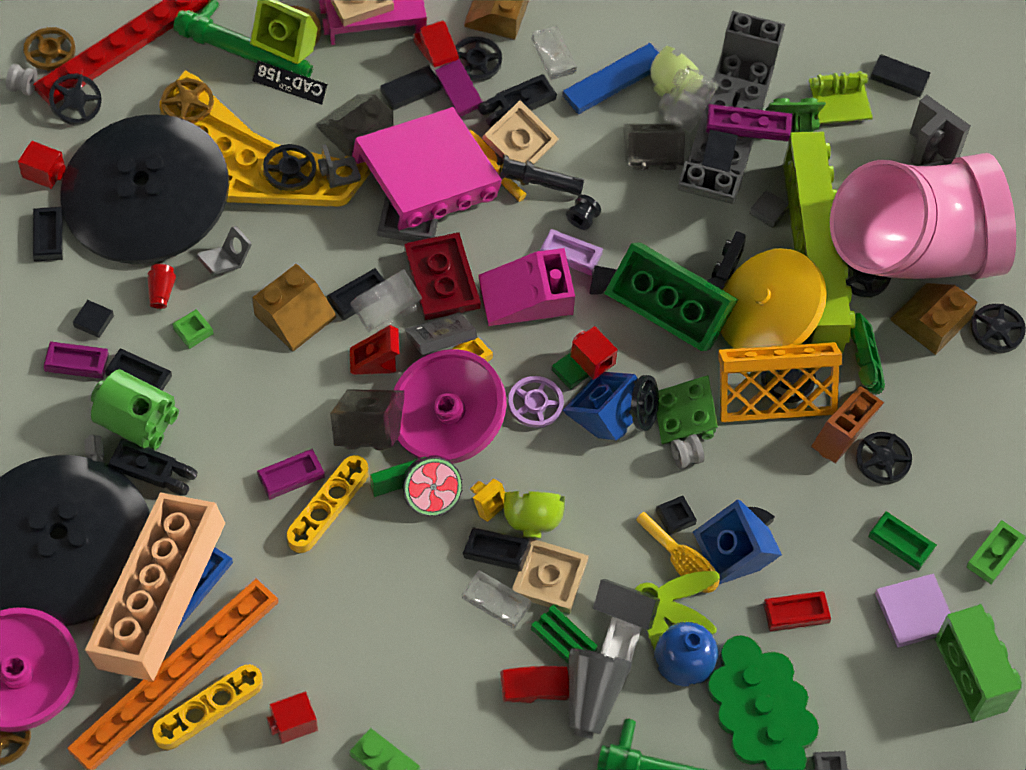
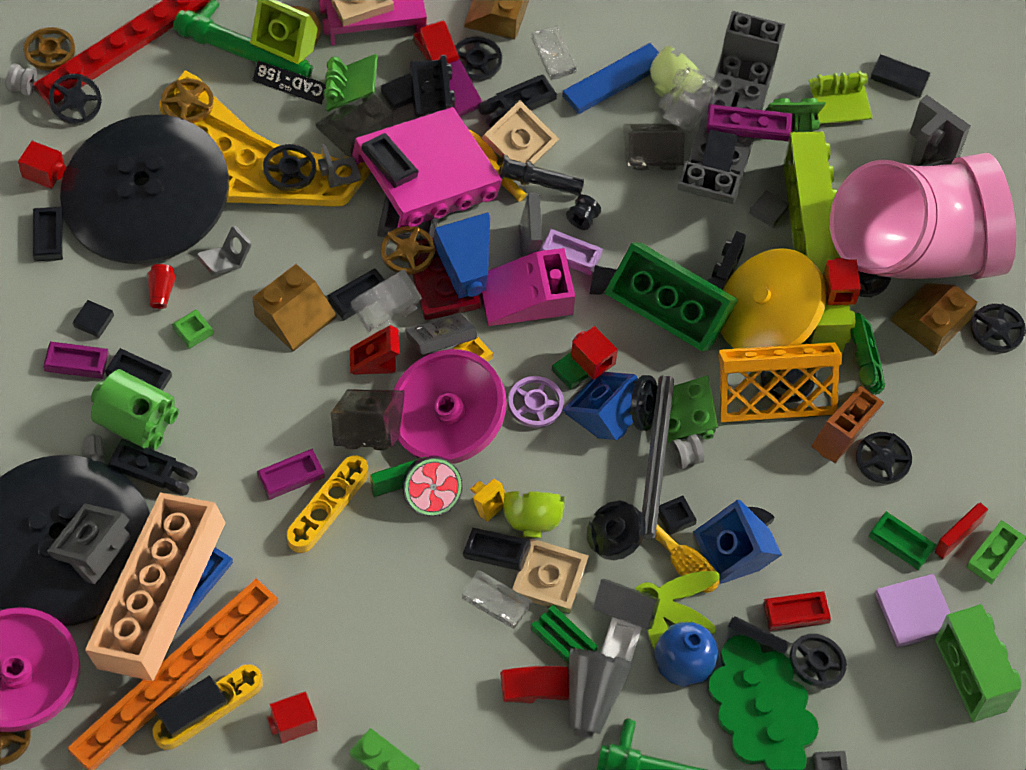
(91, 541): none -> dark grey bracket
(191, 706): none -> black tile
(349, 82): none -> bright green hinge
(390, 160): none -> black tile
(408, 249): none -> pearl gold wheel
(431, 86): none -> black bracket
(465, 253): none -> blue slope
(530, 225): none -> dark grey tile
(616, 530): none -> black tile
(657, 454): none -> dark grey axle
(759, 634): none -> black tile
(817, 661): none -> black wheel
(842, 281): none -> red brick
(961, 530): none -> red tile

